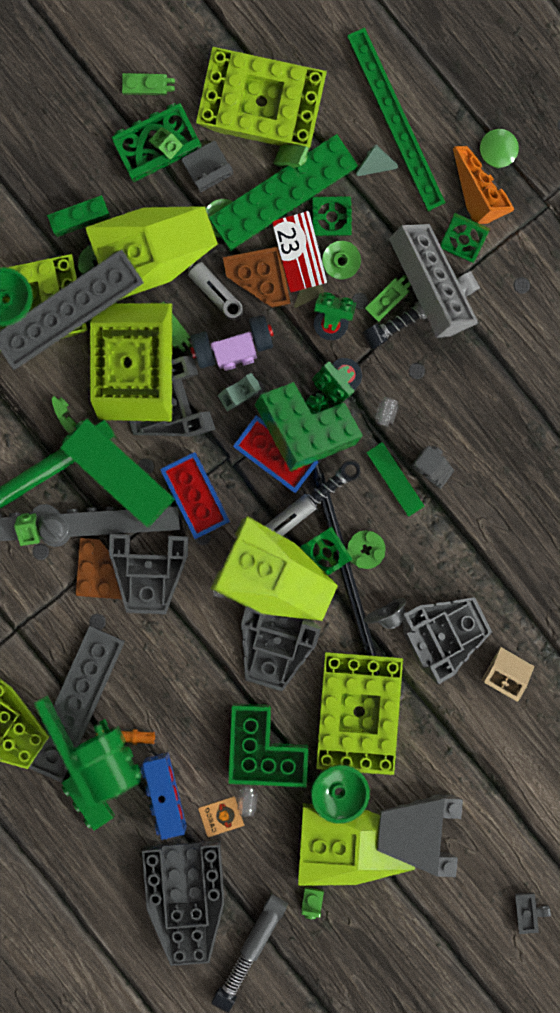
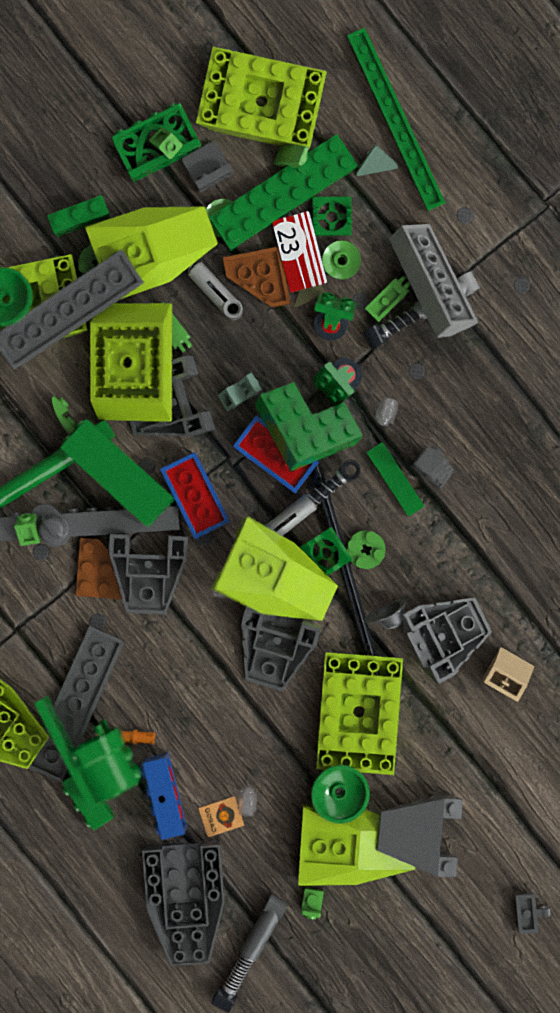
(146, 84): bright green hinge -> none
(234, 349): brick -> none
(255, 758): green brick -> none
(317, 403): green gear -> none
(469, 255): green piece -> none
(481, 196): orange wedge -> none
(499, 148): bright green dish -> none

